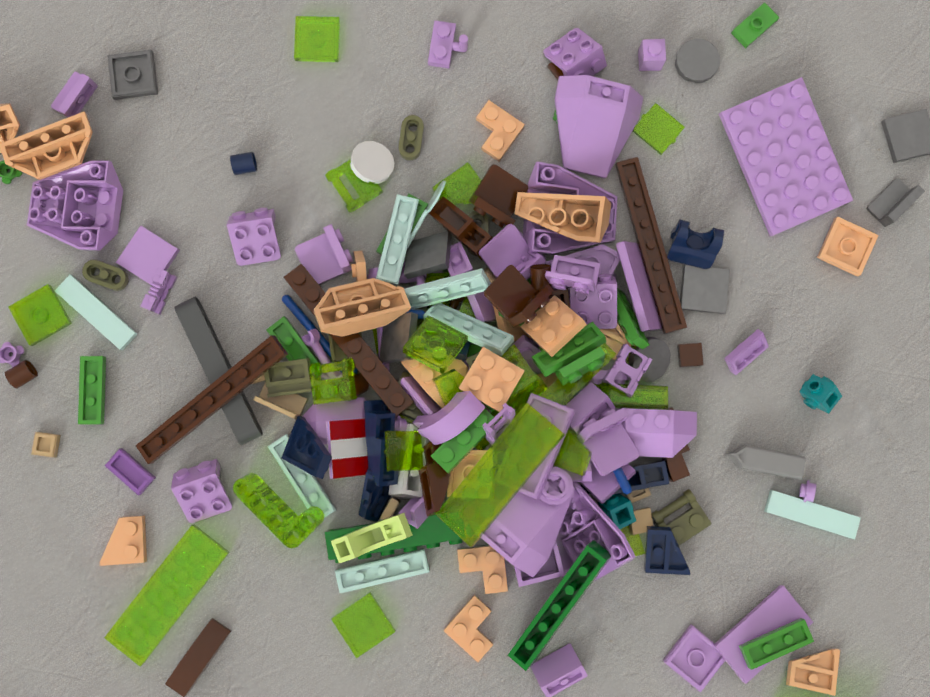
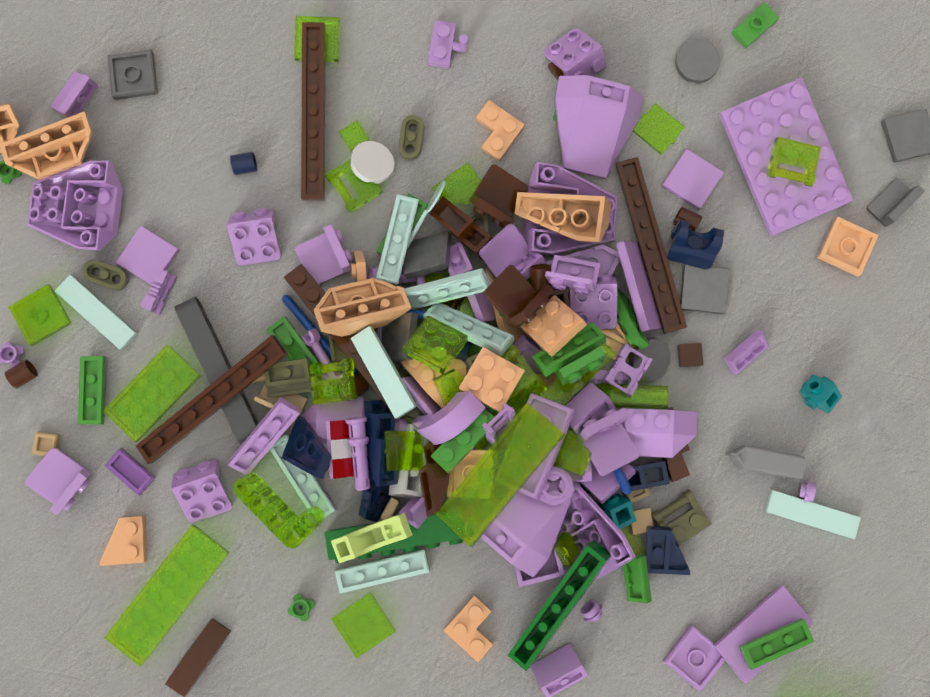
(58, 479): none -> lavender bracket
(151, 393): none -> clear neon green plate
(264, 436): none -> lavender plate
(295, 611): none -> bright green plate
(313, 111): none -> reddish brown plate
(353, 135): none -> clear neon green tile
(358, 442): none -> lavender pin
(383, 372): none -> light aqua tile
(486, 560): light nougat plate -> none
(566, 549): none -> clear neon green tile
(592, 611): none -> lavender plate
(637, 580): none -> bright green plate
(652, 54): lavender brick -> none
(688, 215): none -> reddish brown beam
(692, 179): none -> lavender tile
(797, 155): none -> clear neon green plate
(815, 672): light nougat wing -> none

